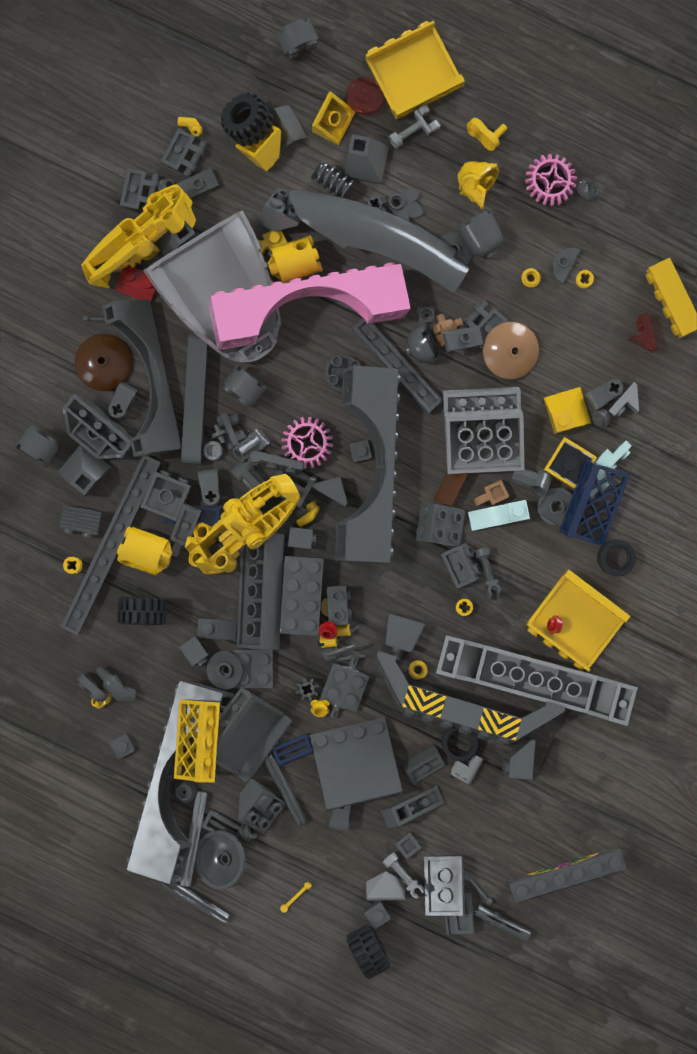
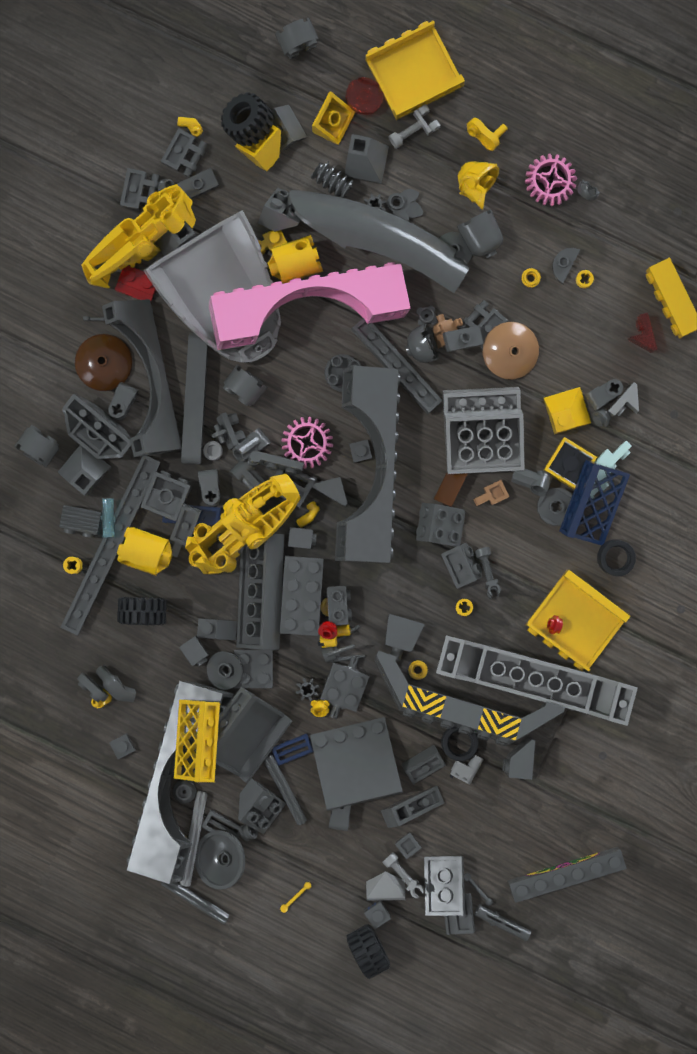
(108, 517): none -> clear light blue pin
(498, 515): light aqua slope -> none

